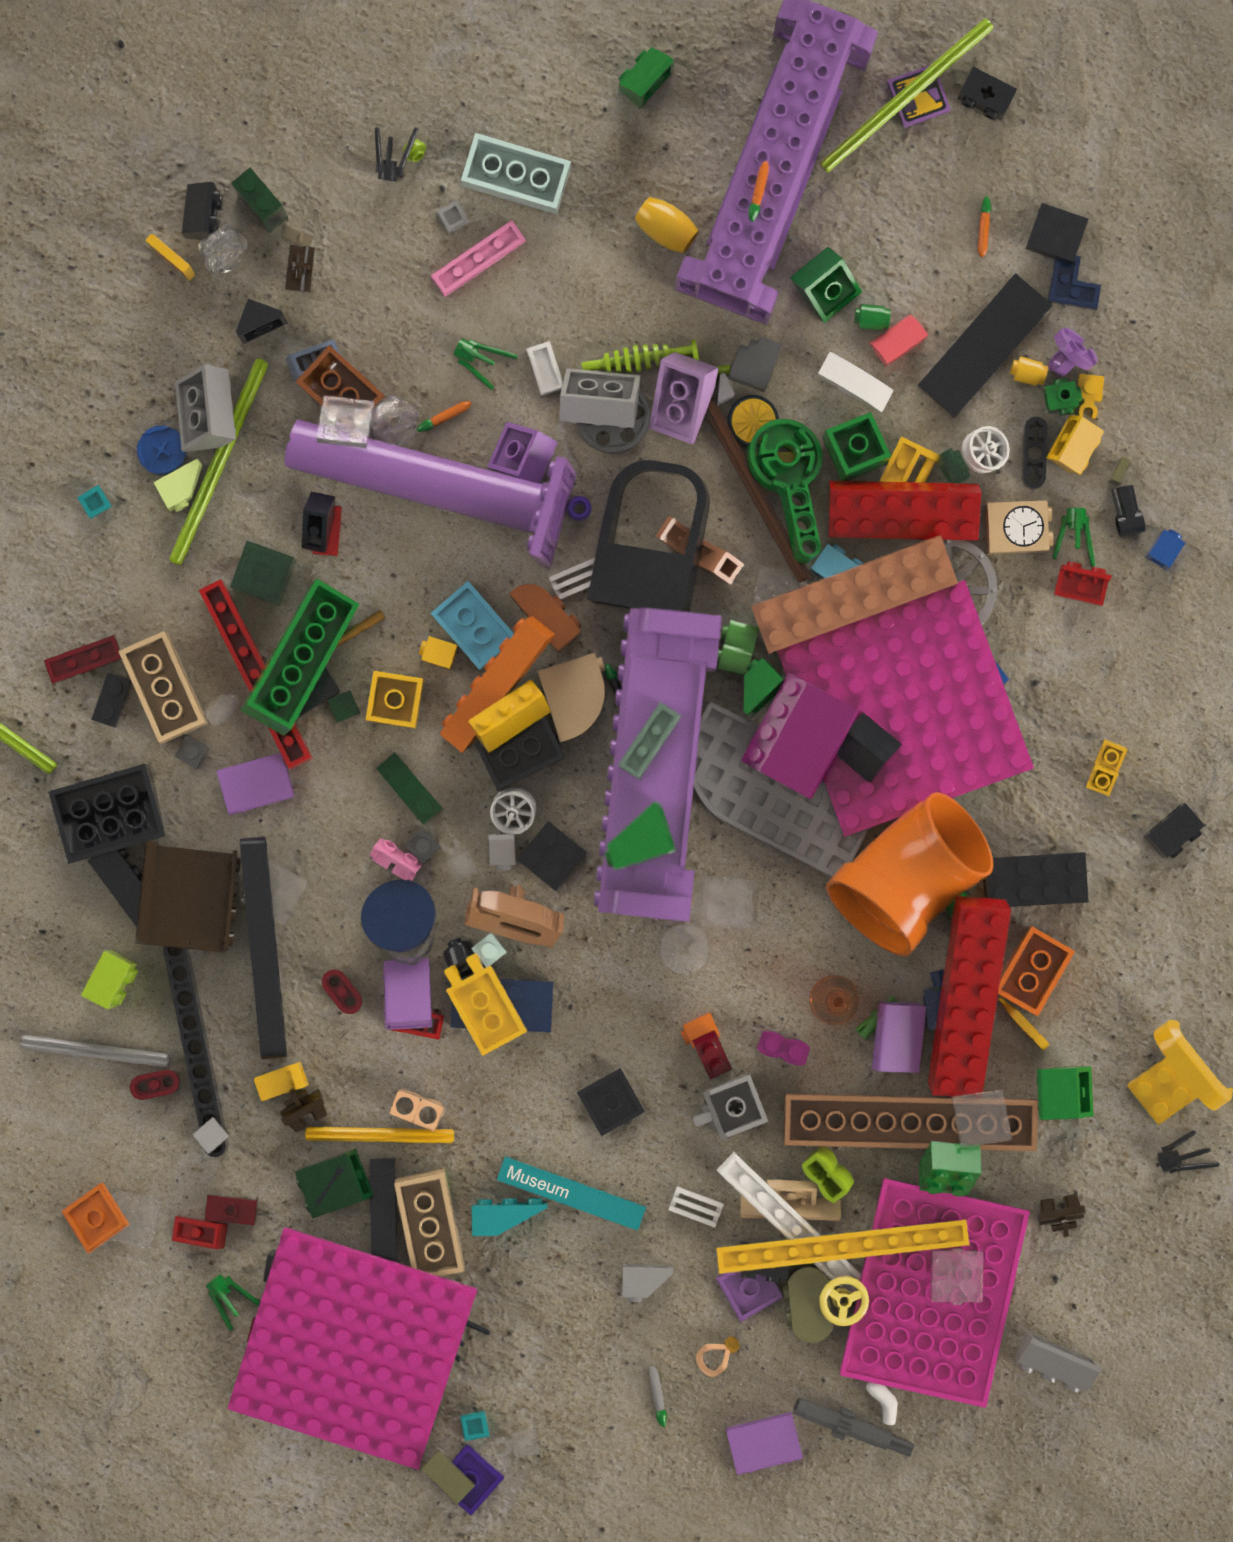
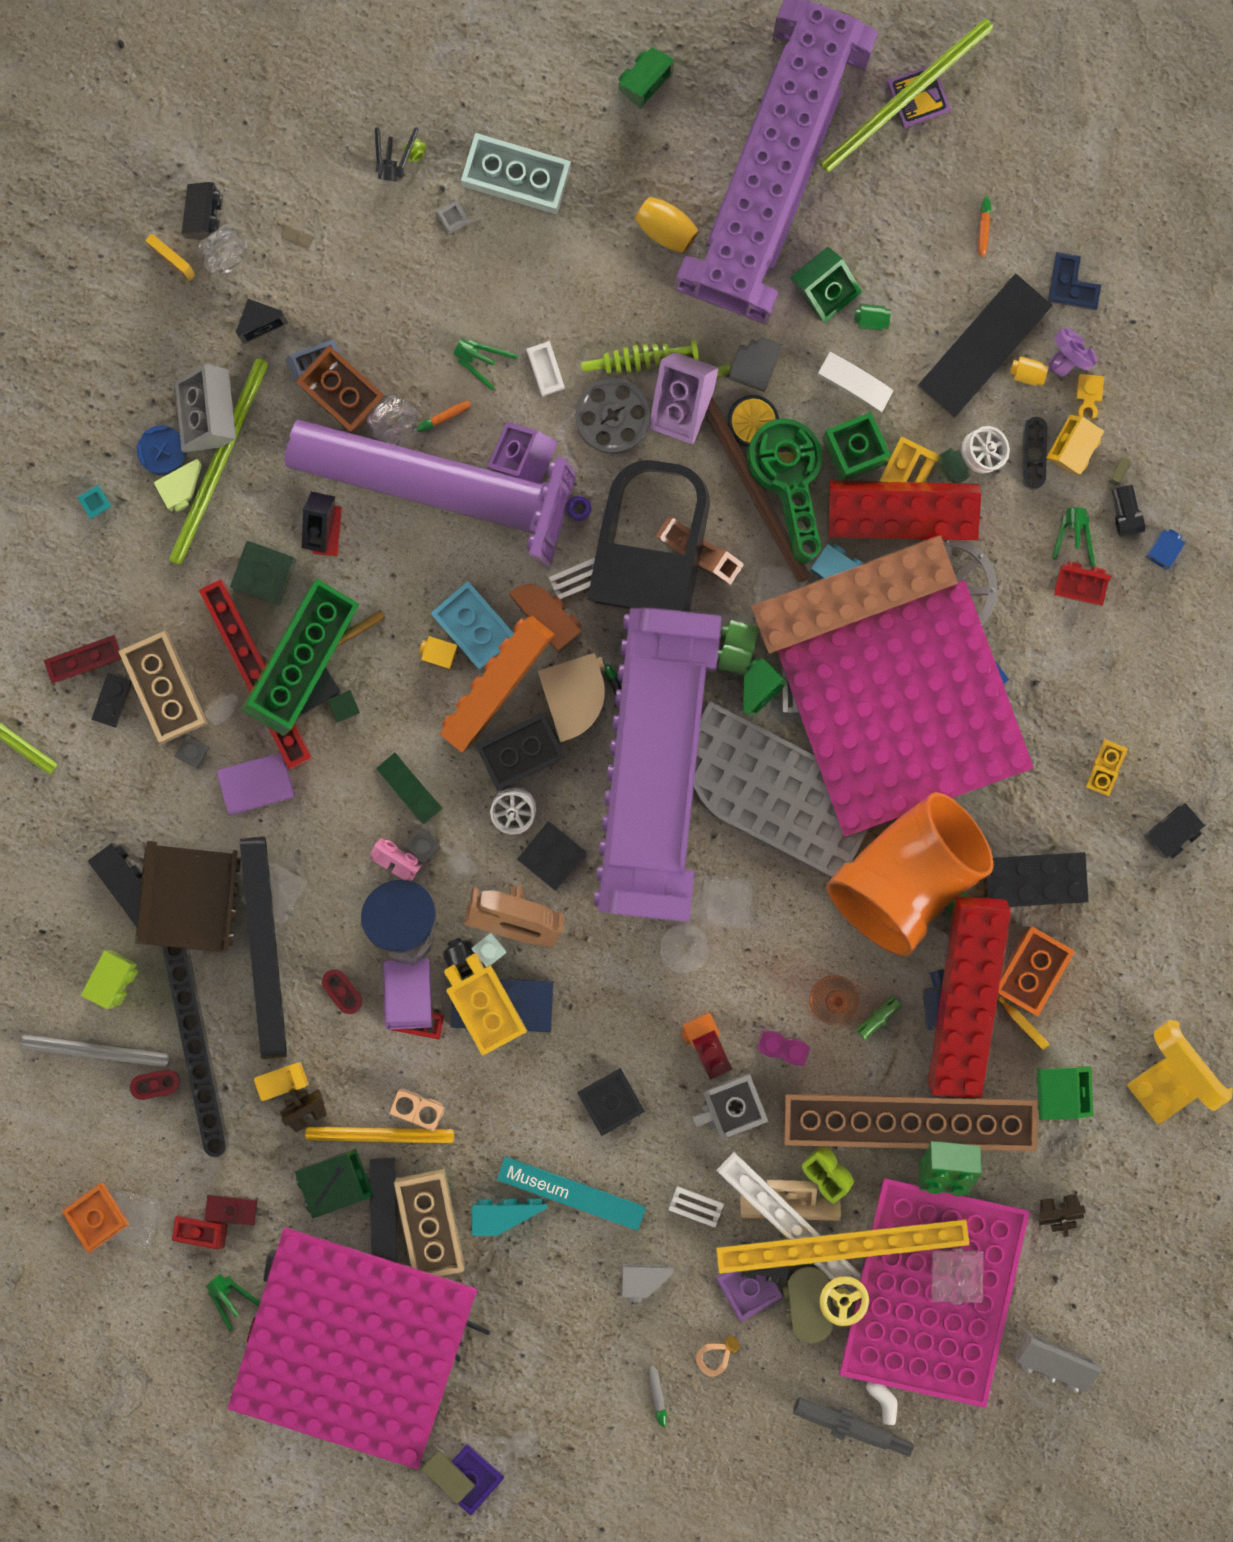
(107, 813): black slope -> none
(210, 1135): light grey slope -> none
(259, 199): dark green brick -> none
(300, 268): dark brown hips -> none
(345, 422): clear plate -> none
(395, 699): yellow brick -> none
(474, 1425): teal tile -> none
(478, 258): bright pink tile -> none
(502, 851): light grey slope -> none
(509, 716): yellow brick -> none
(599, 398): light grey slope -> none
(641, 840): green slope -> none
(649, 740): sand green tile -> none
(725, 391): light grey slope -> none
(754, 208): orange piece -> none
(764, 1443): medium lavender piece -> none
(799, 735): magenta slope -> none
(867, 747): black slope -> none
(898, 340): coral brick -> none
(898, 1037): medium lavender piece -> none
(975, 87): black brick -> none
(981, 1118): clear tile -> none
(1018, 527): tan brick -> none
(1055, 403): green brick -> none
(1057, 233): black tile -> none
(1170, 1159): black plant -> none

